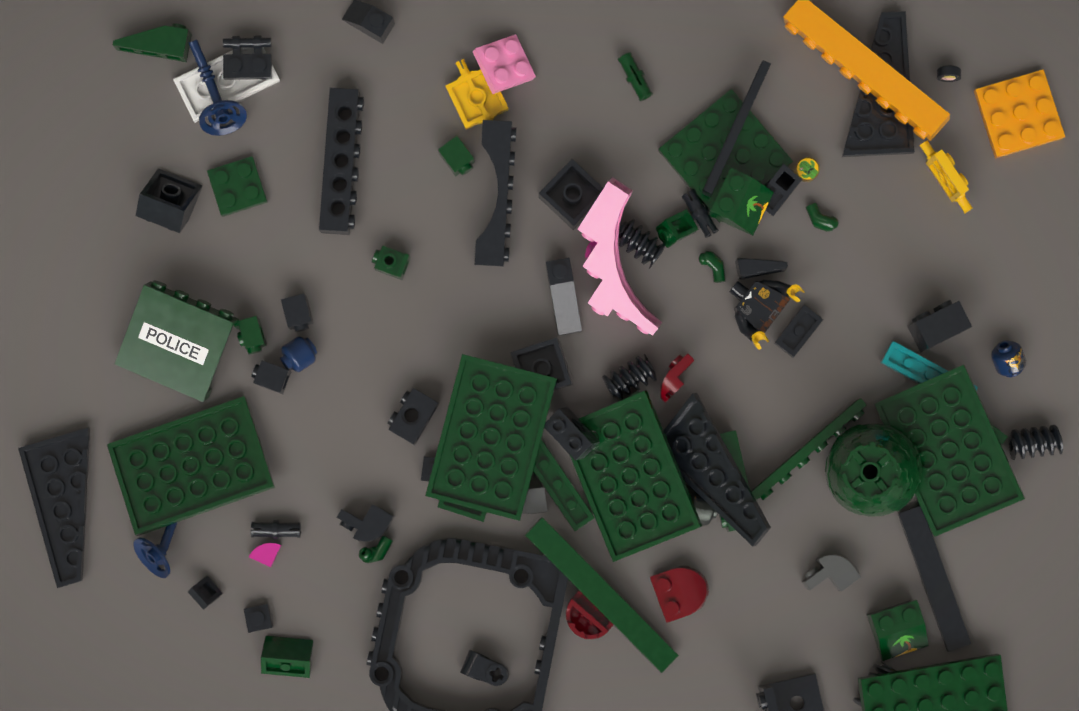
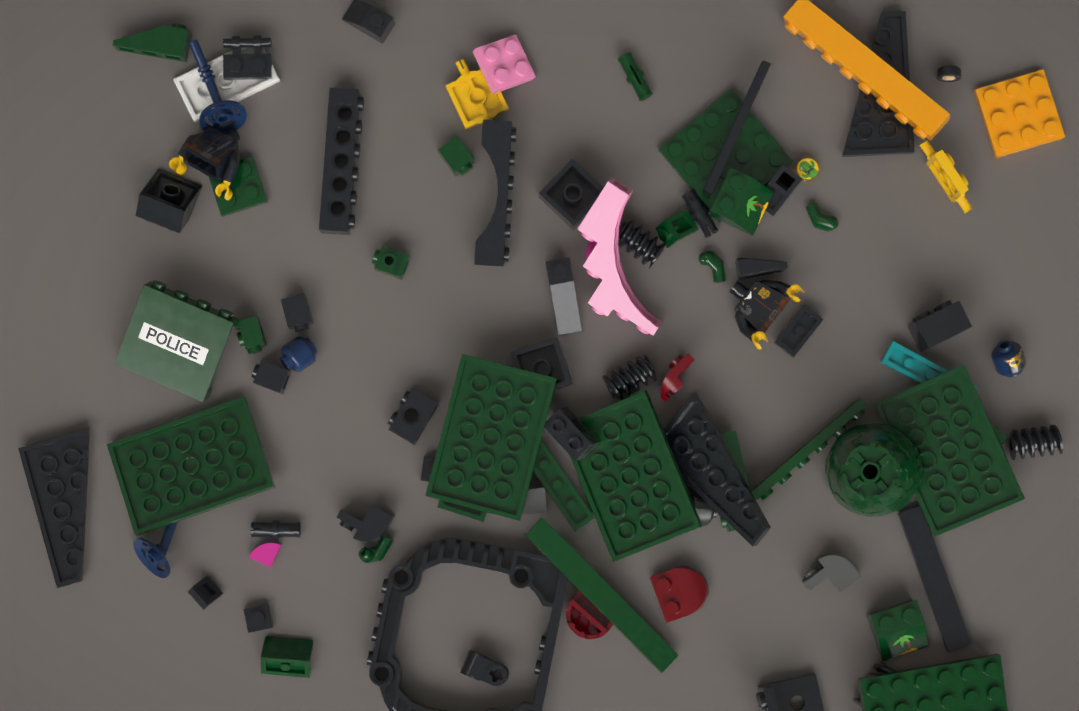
(212, 154): none -> black torso

